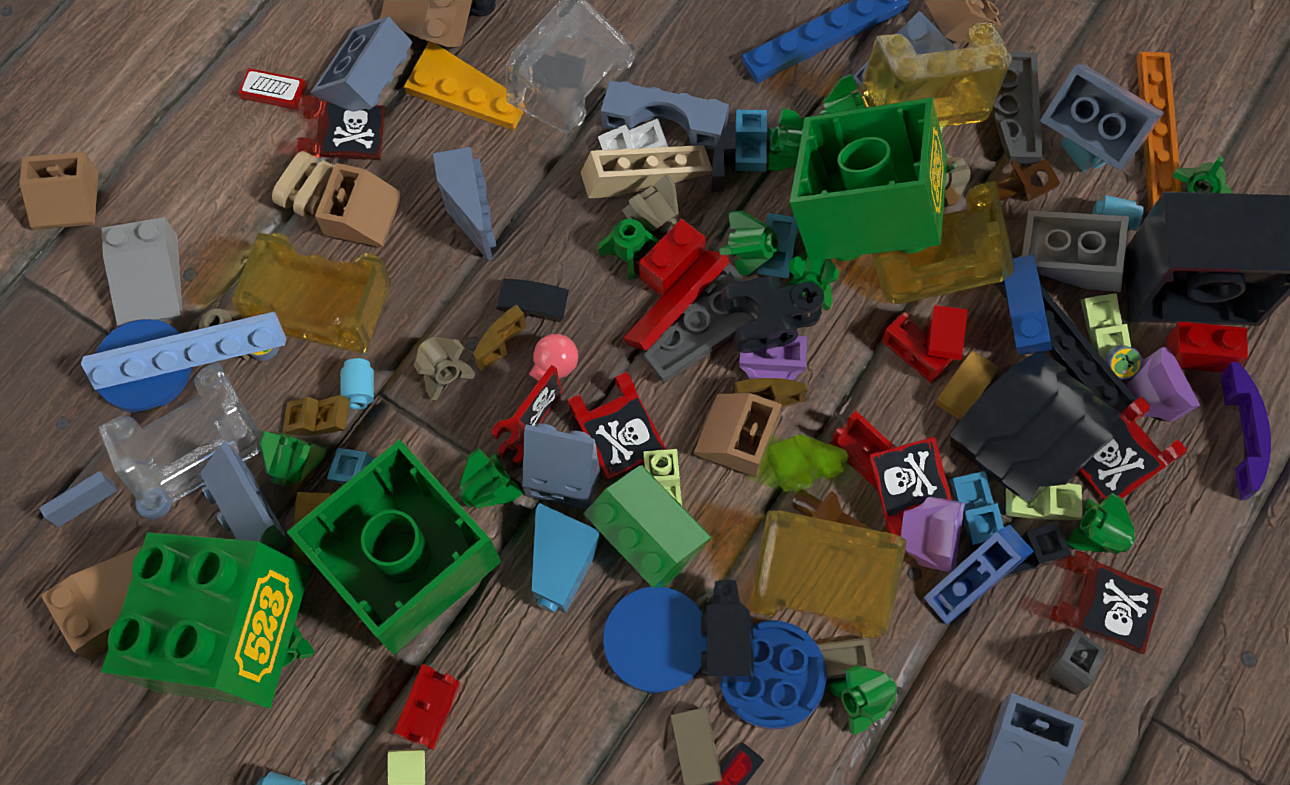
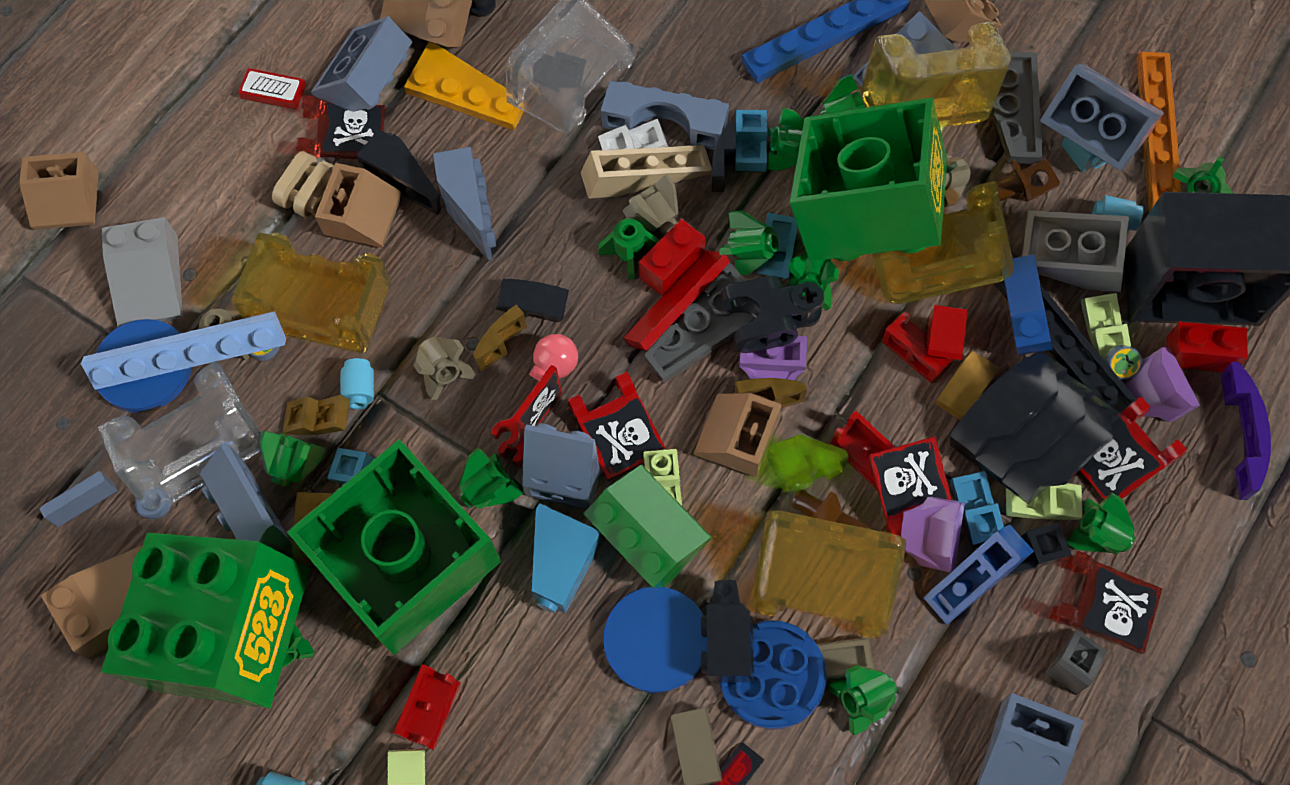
(392, 162): none -> black slope

